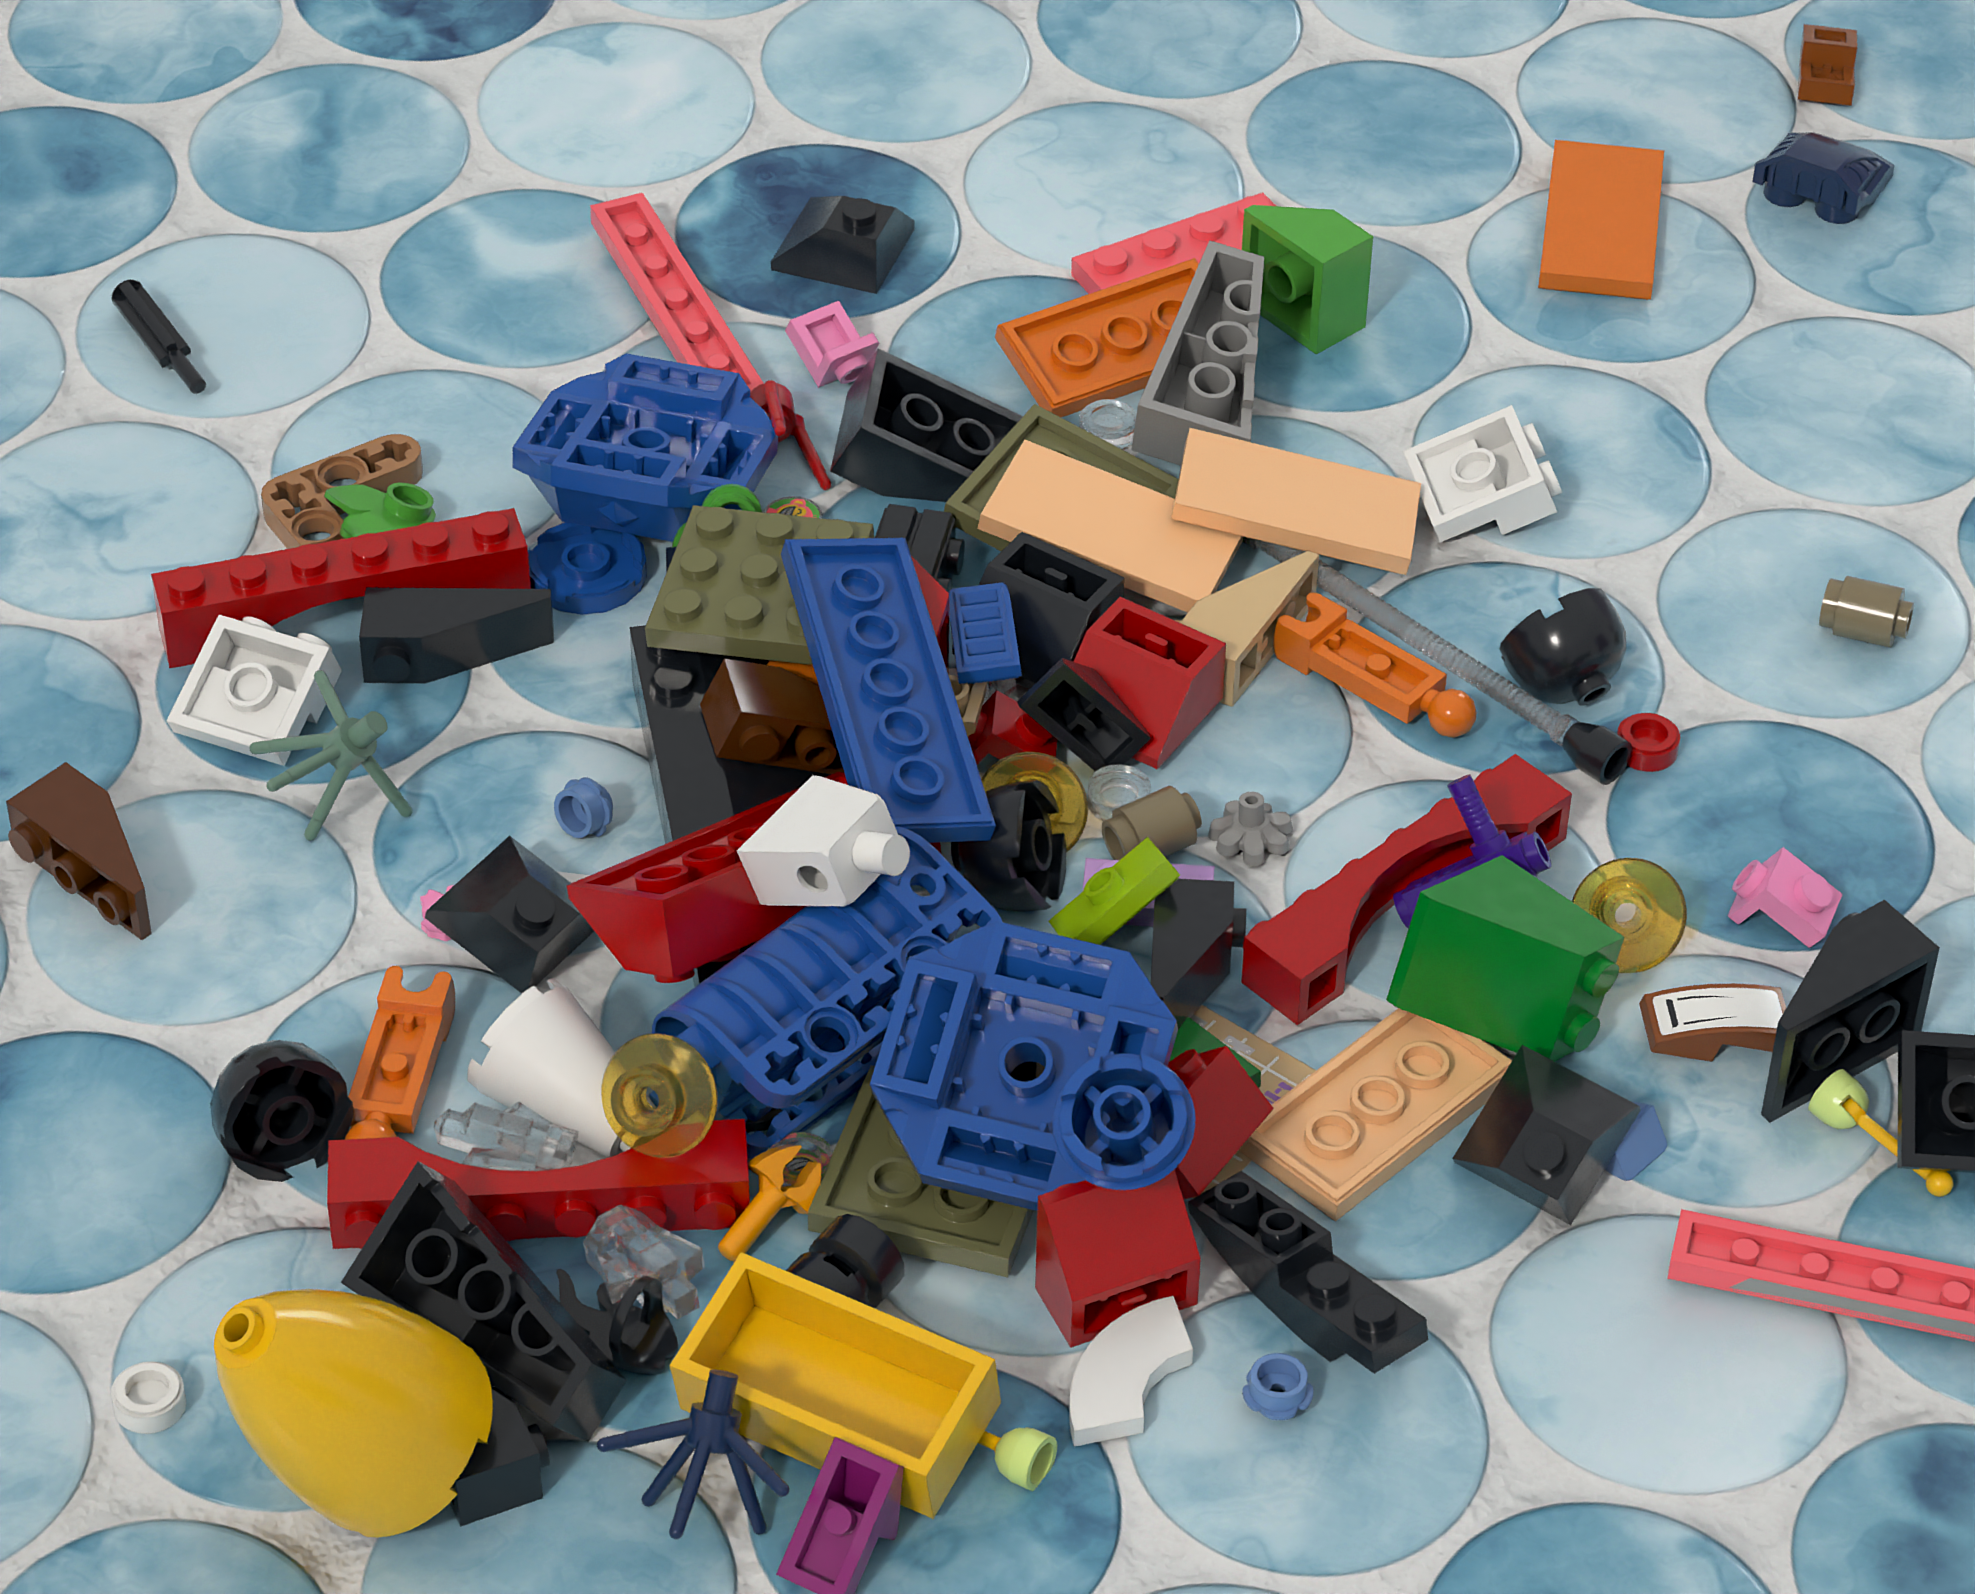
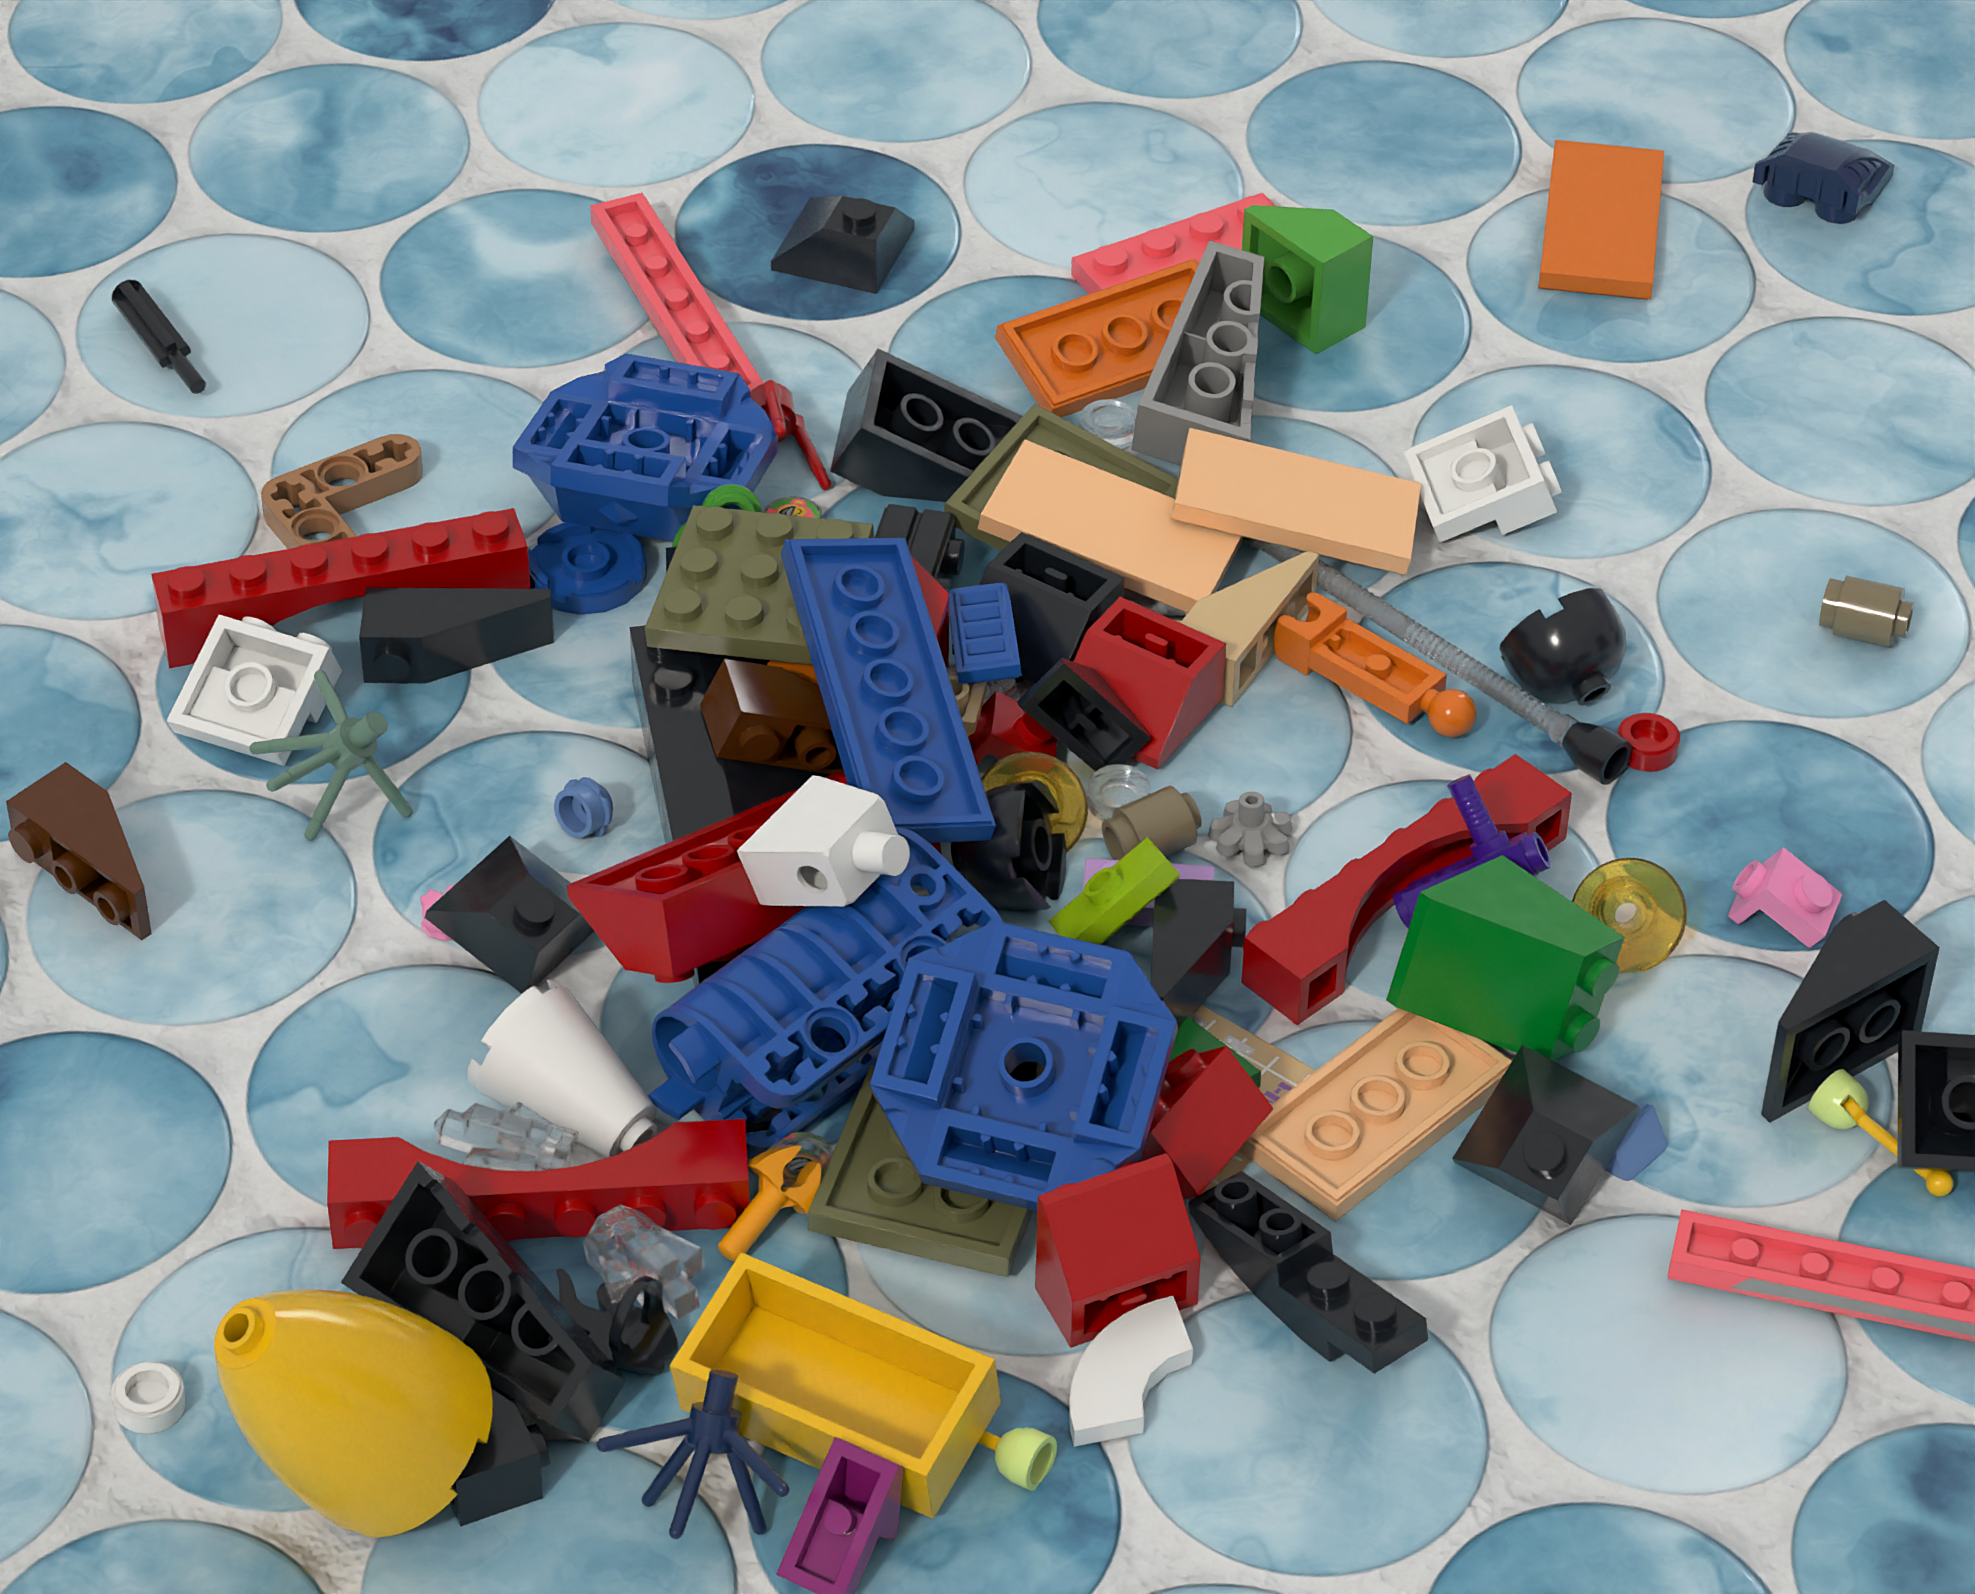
(279, 1108): black cylinder -> none
(378, 511): bright green plate -> none
(400, 1055): orange plate -> none
(683, 1088): clear yellow piece -> none
(831, 344): bright pink bracket -> none
(852, 1260): black wheel -> none
(1123, 1121): blue cone -> none
(1281, 1374): medium blue plate -> none
(1703, 1017): slope -> none
(1827, 64): dark orange slope -> none

